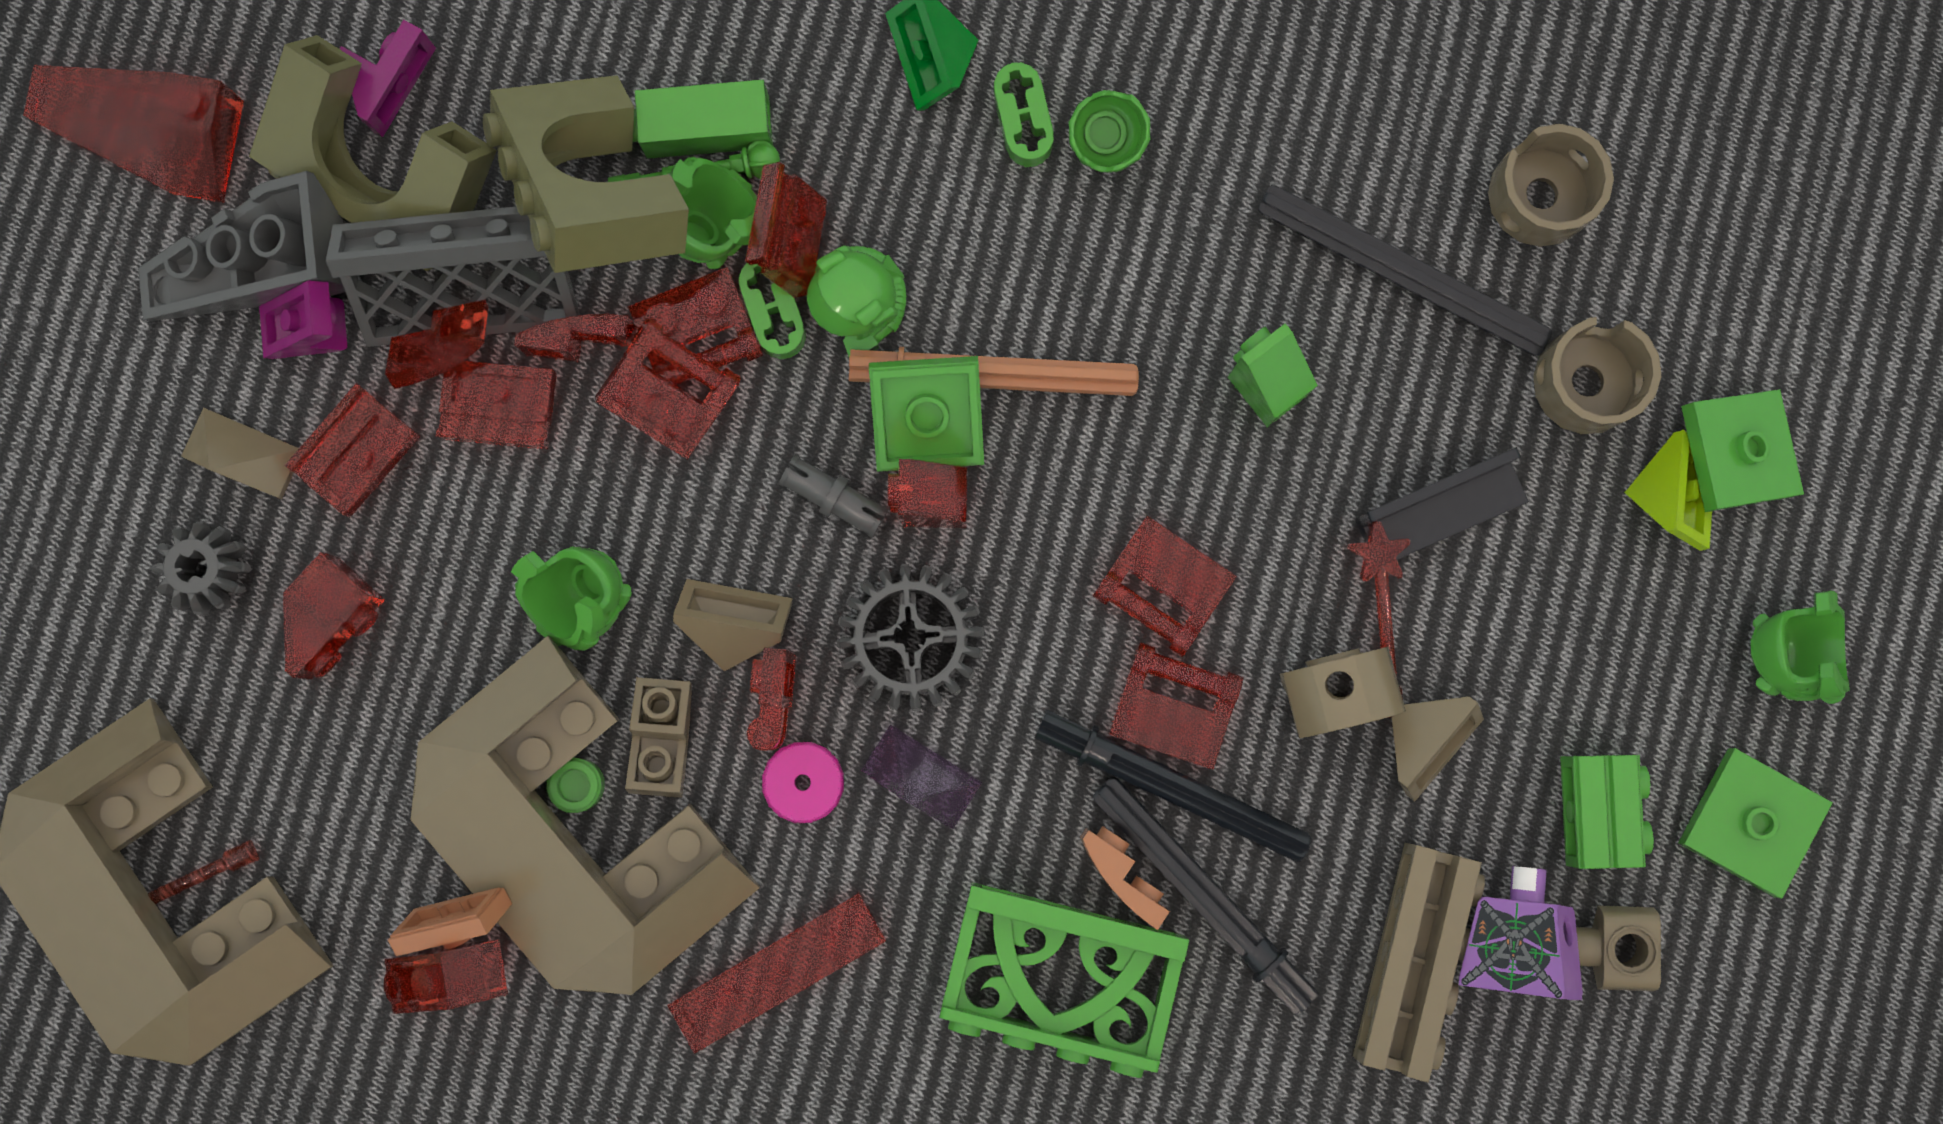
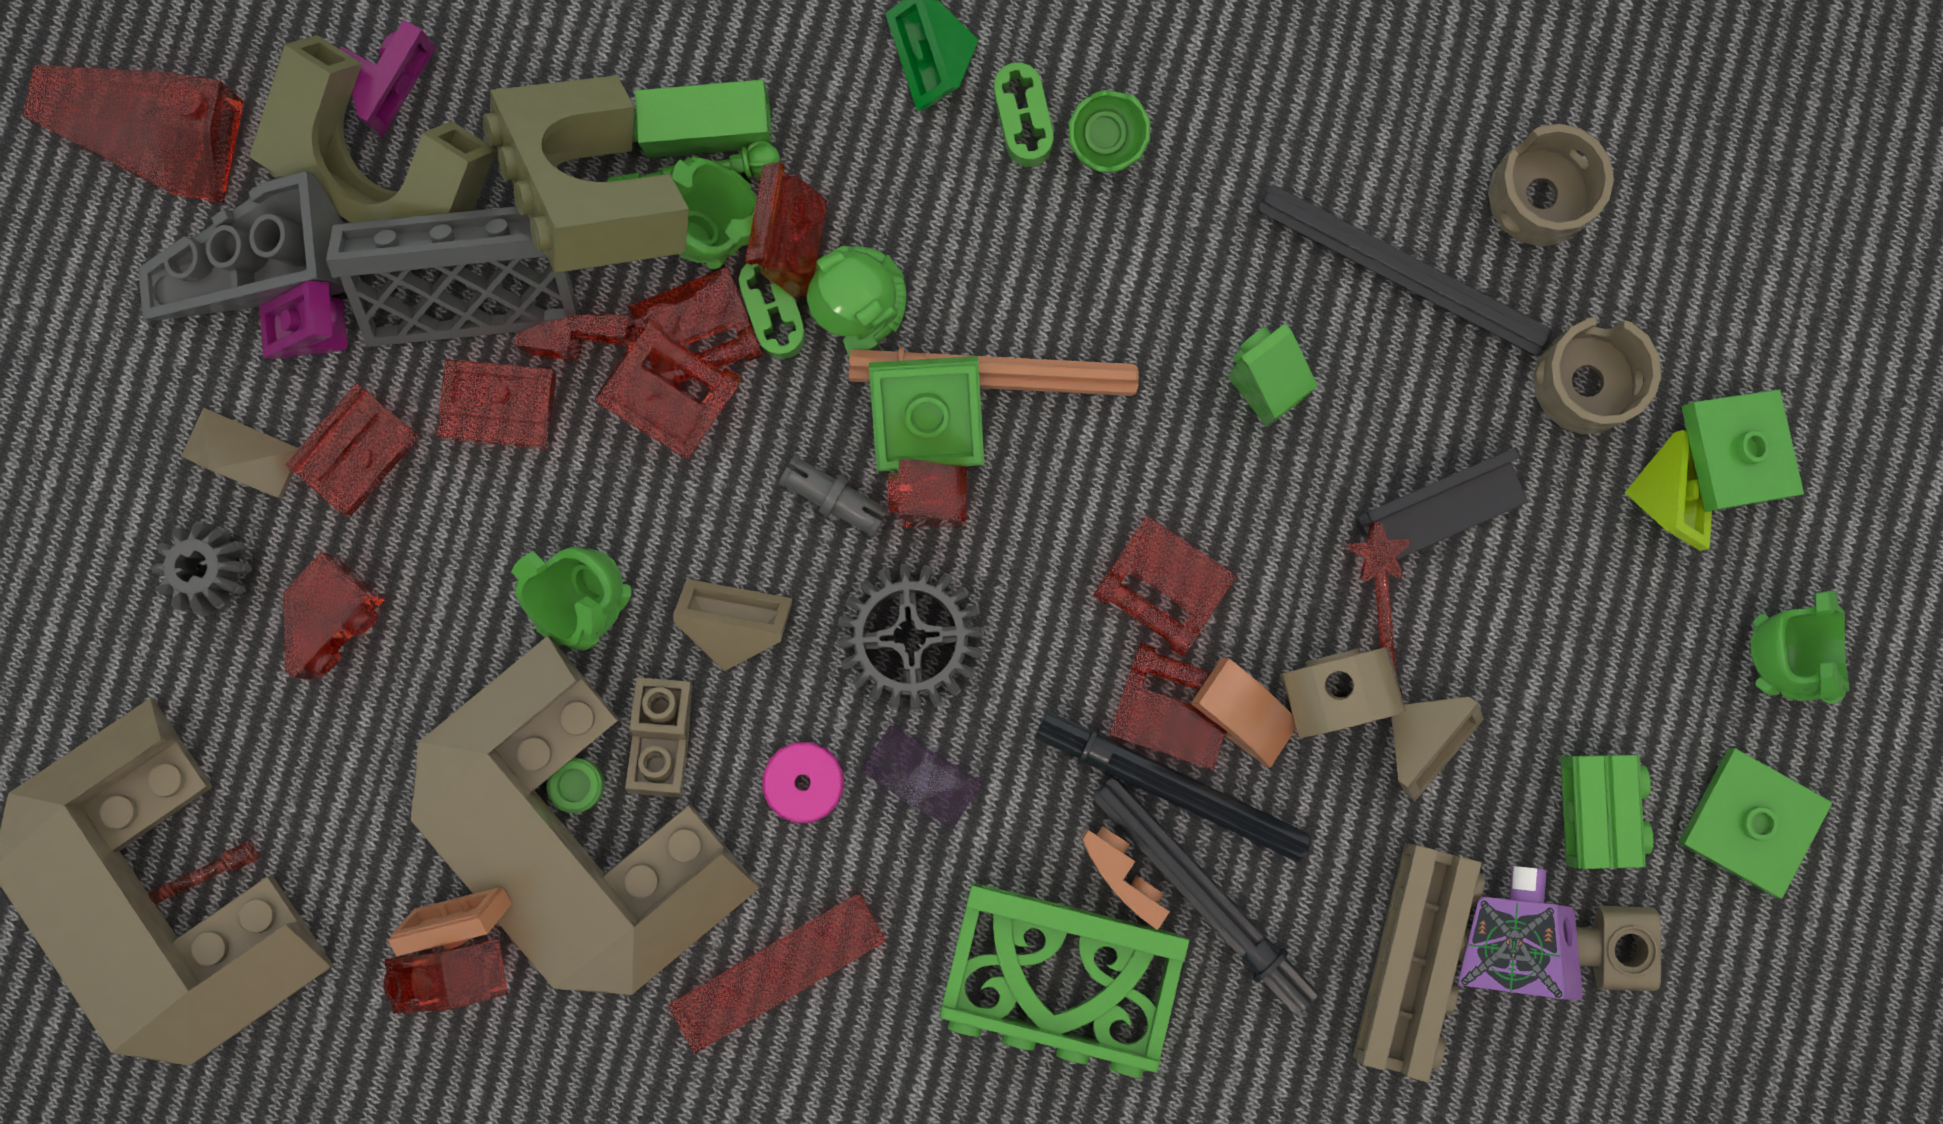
(424, 354): clear red slope -> none
(774, 683): clear red plate -> none
(1246, 711): none -> nougat slope

